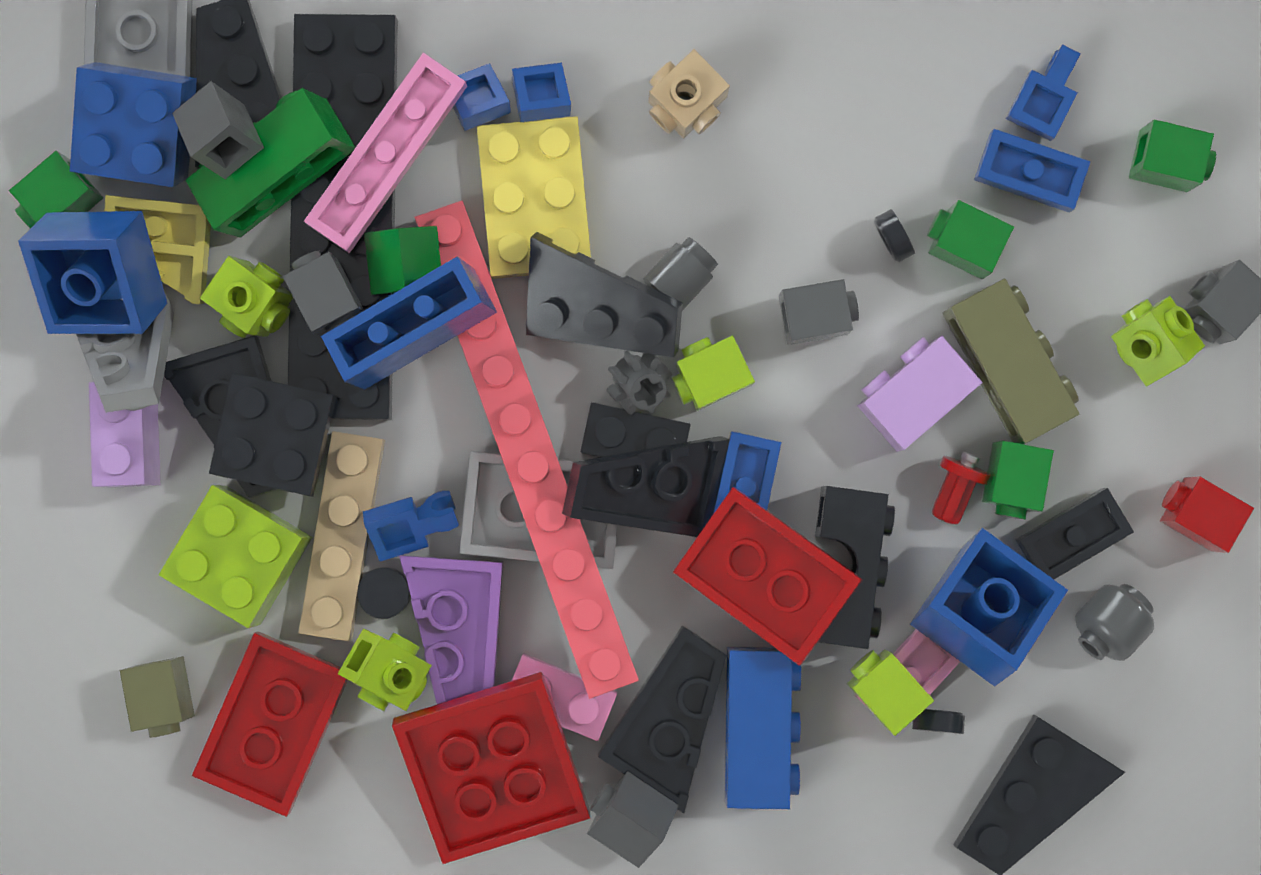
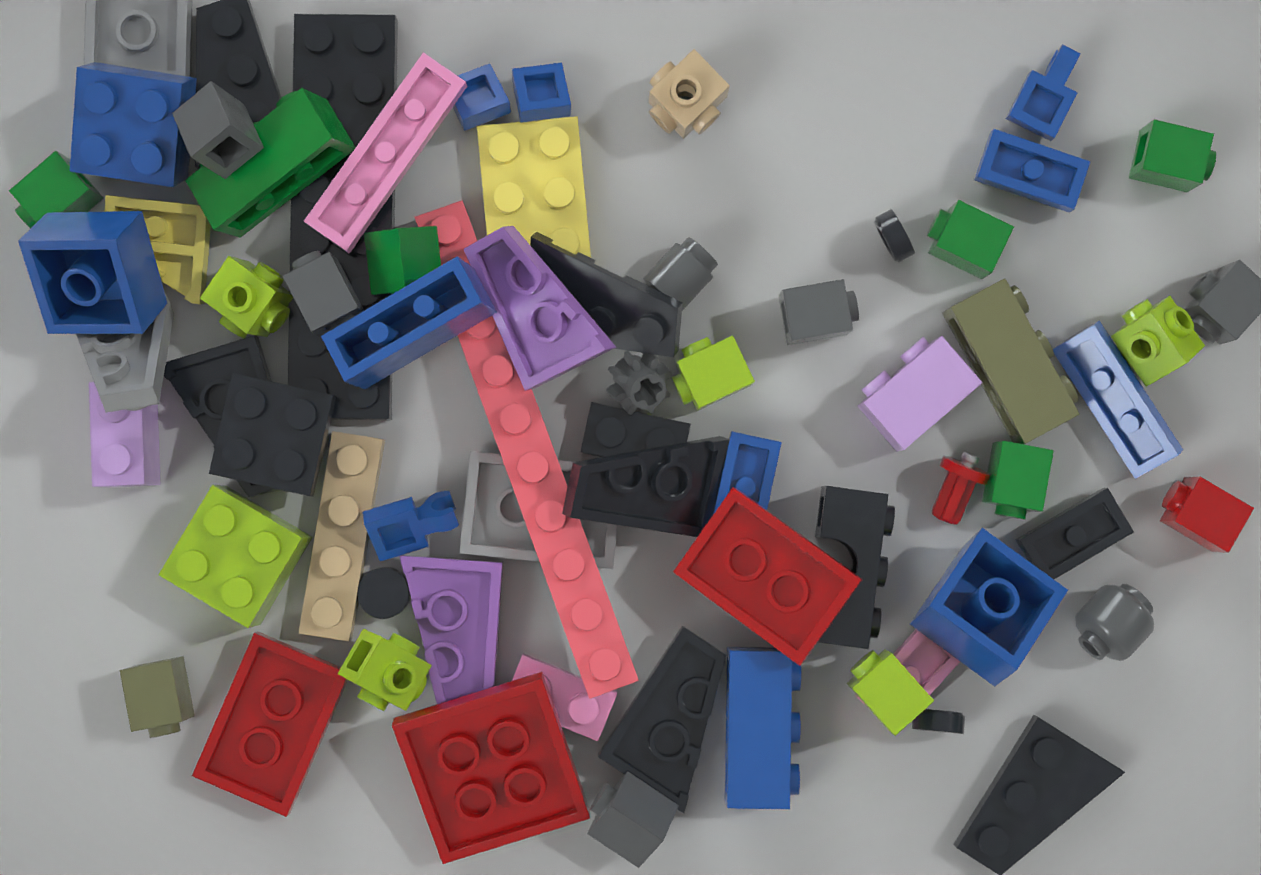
(535, 312): none -> medium lavender wing
(1117, 400): none -> plate

